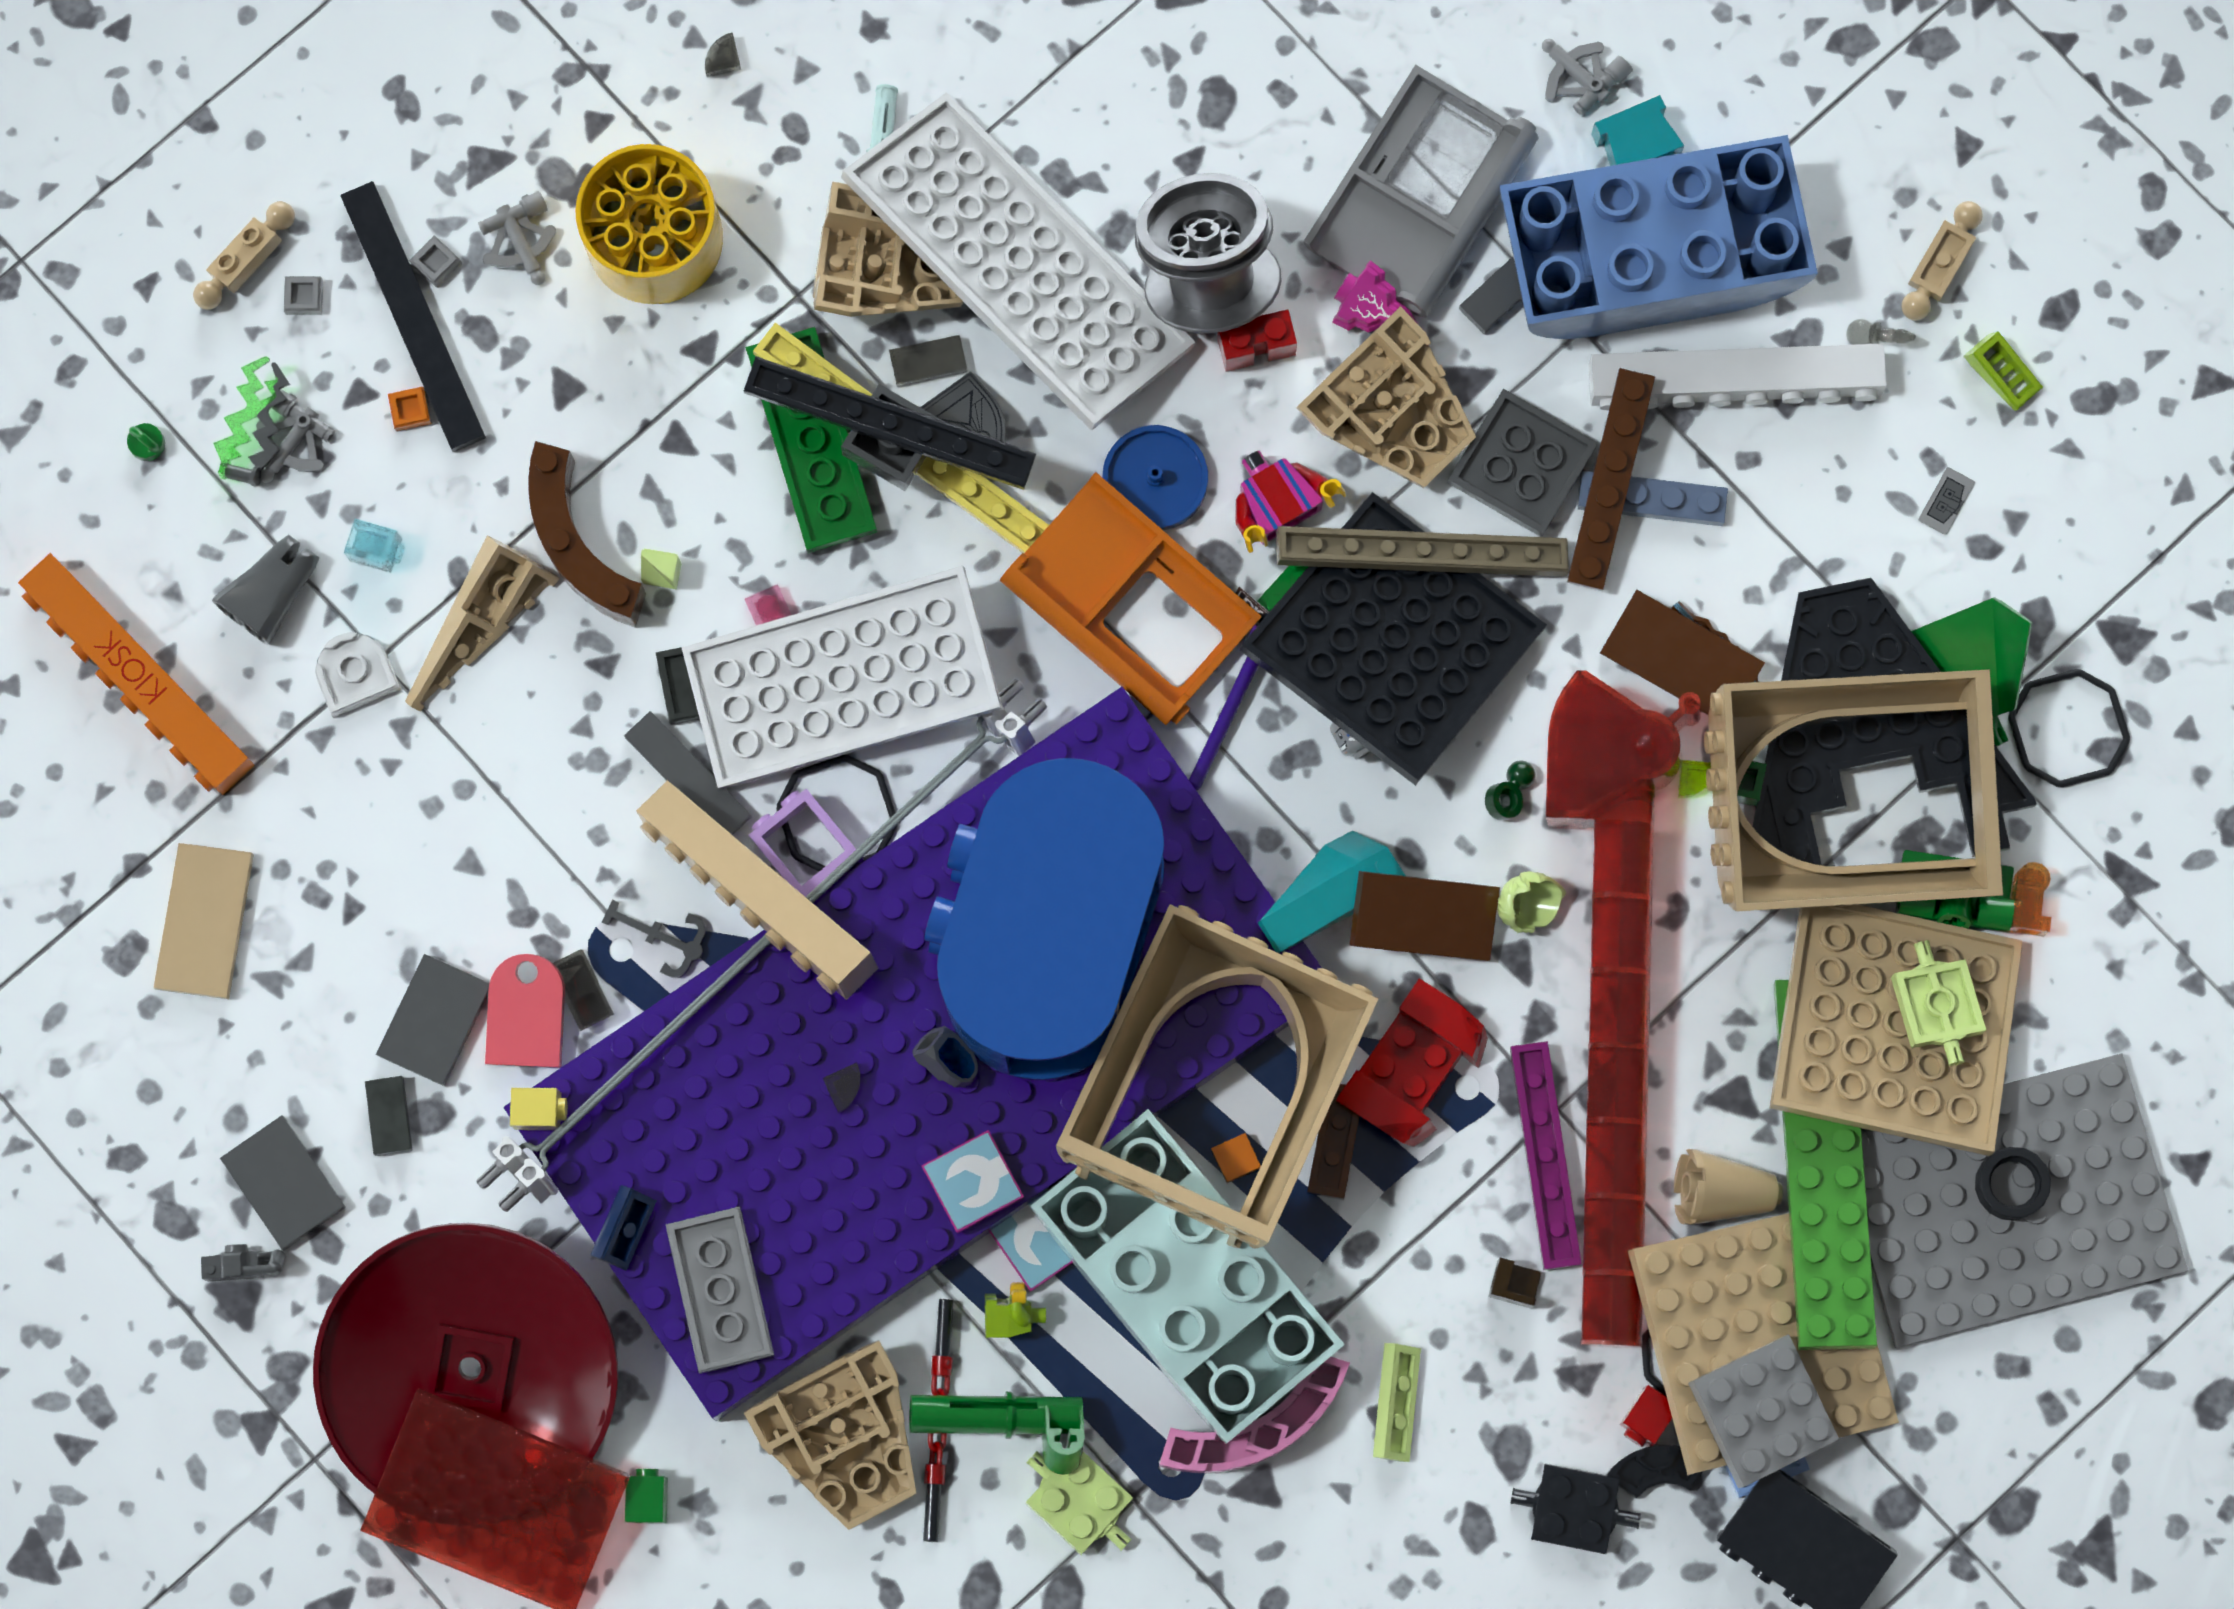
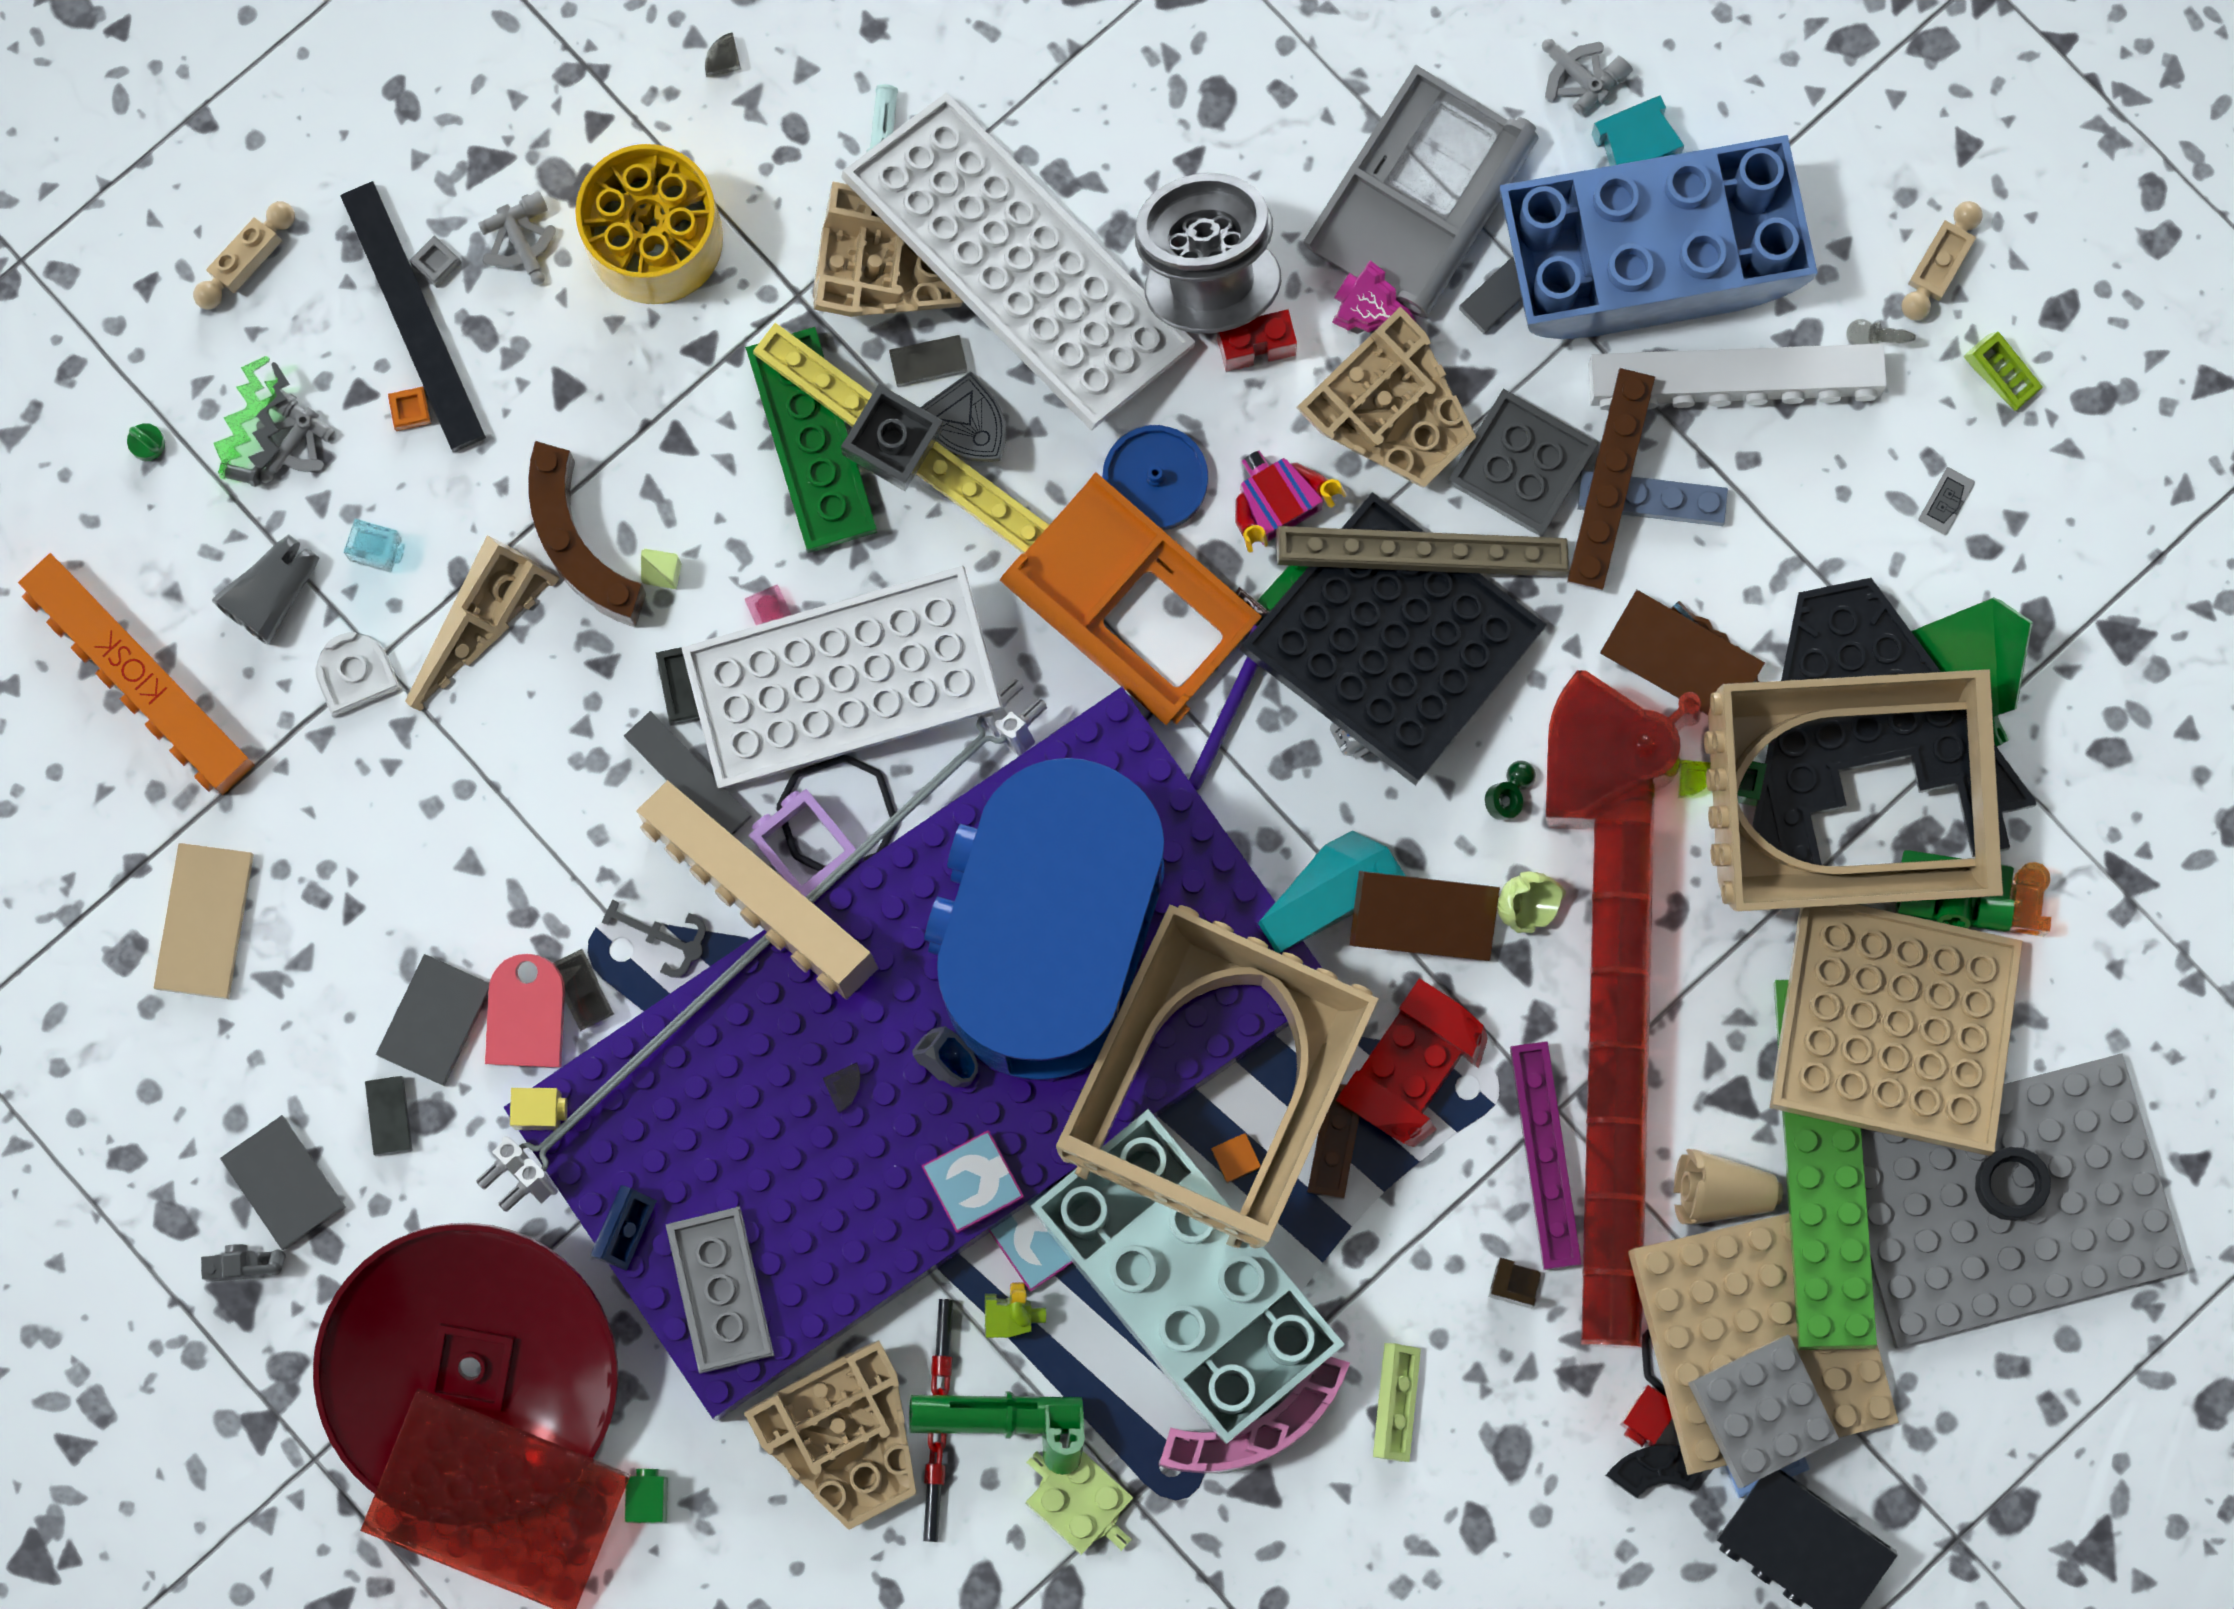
(303, 295): light grey tile -> none
(889, 423): black tile -> none
(1575, 1508): black plate -> none
(1938, 1003): yellowish green plate -> none
(2081, 778): black piece -> none

